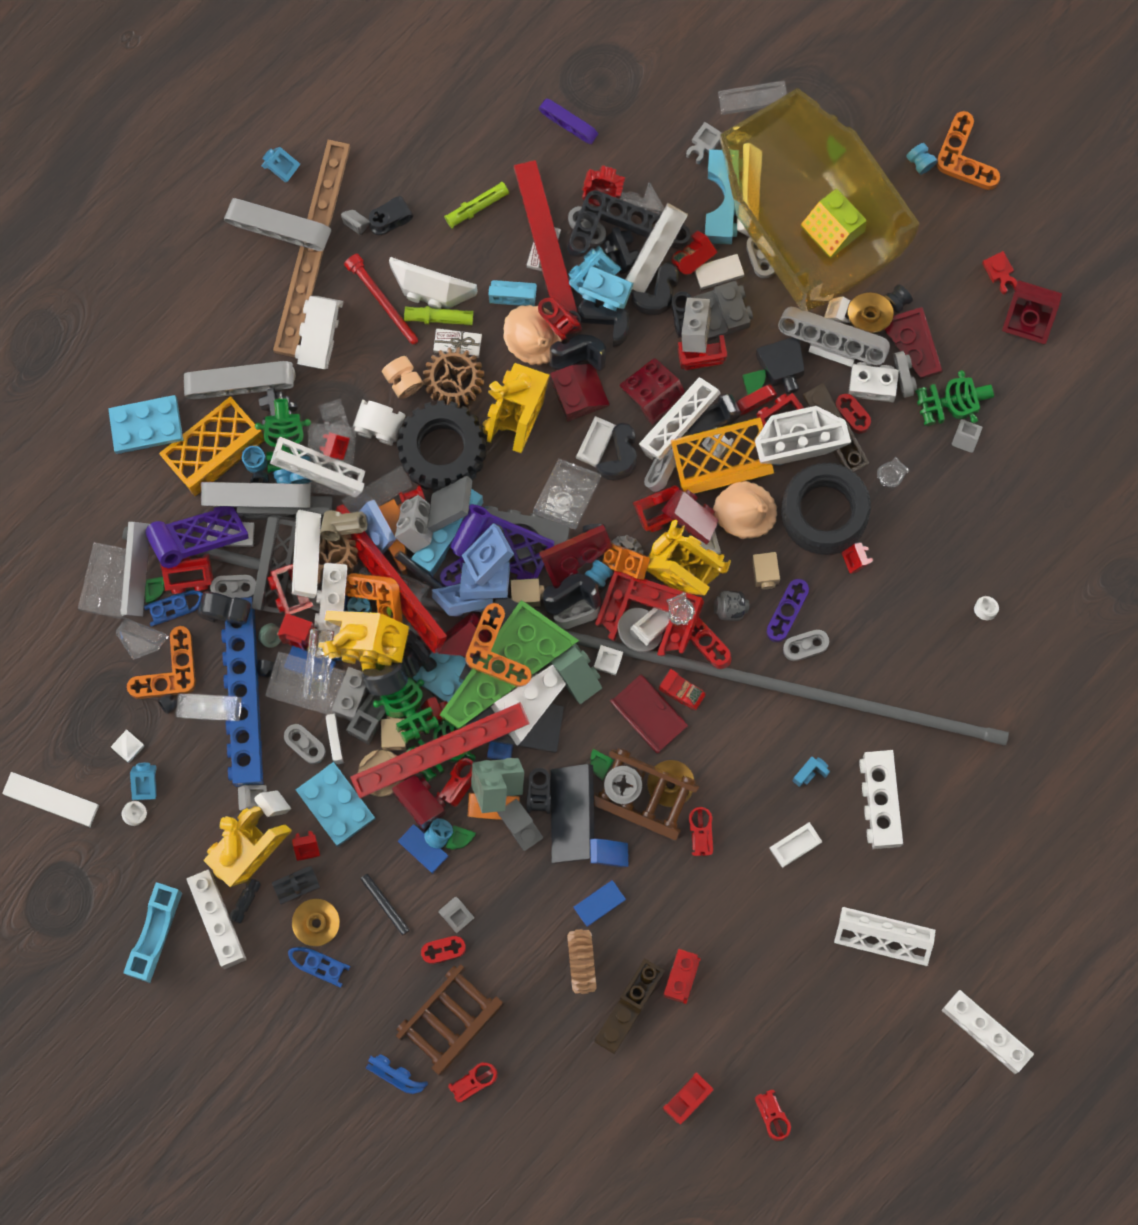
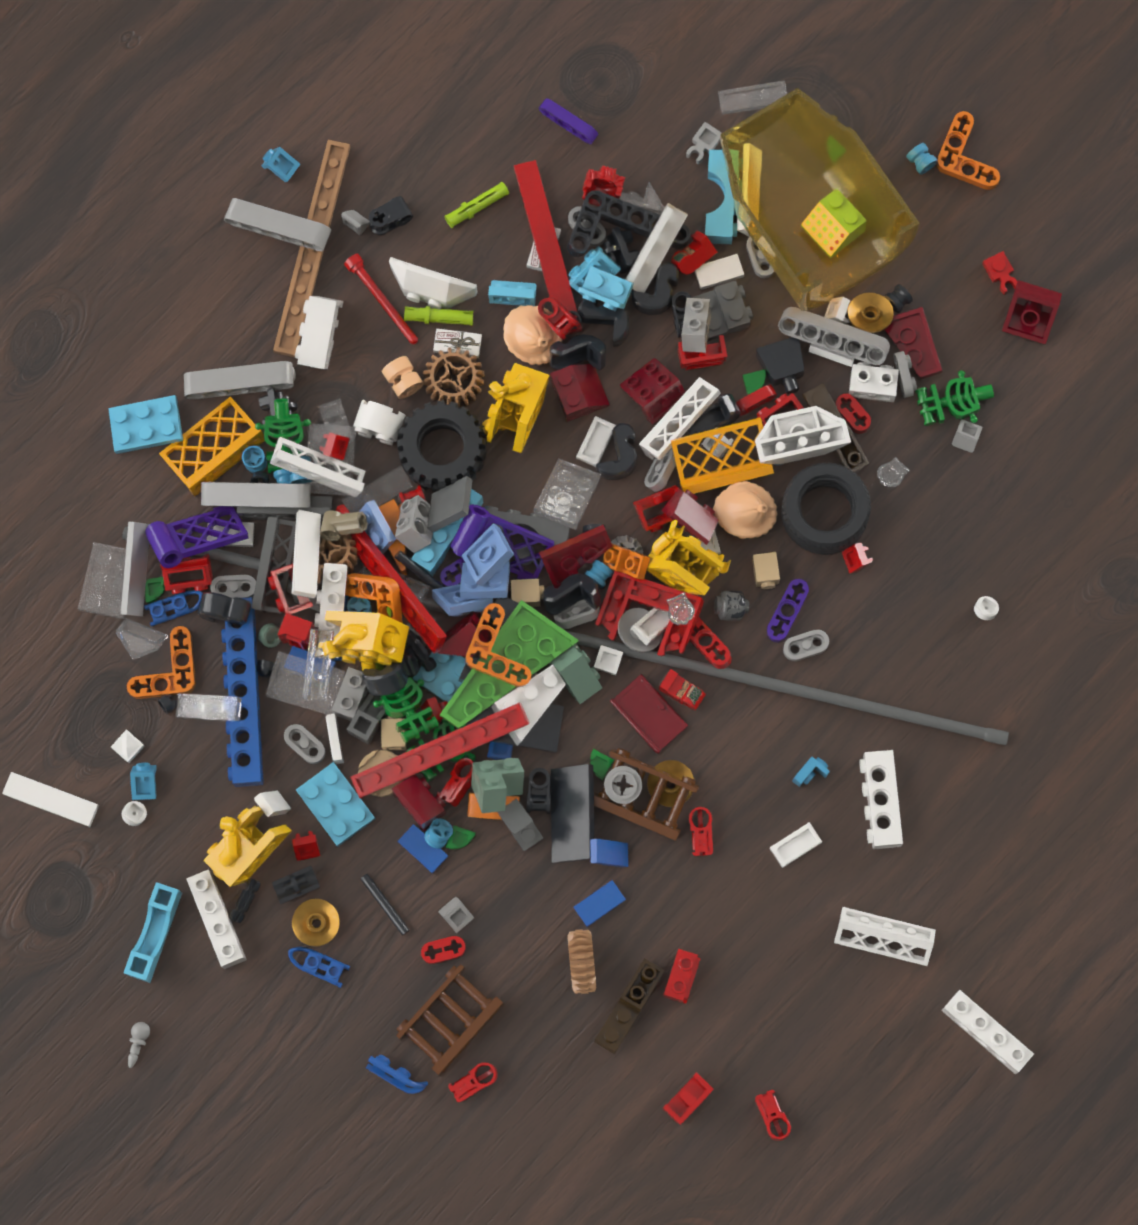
(140, 1032): none -> light grey bar
(247, 794): light grey slope -> none

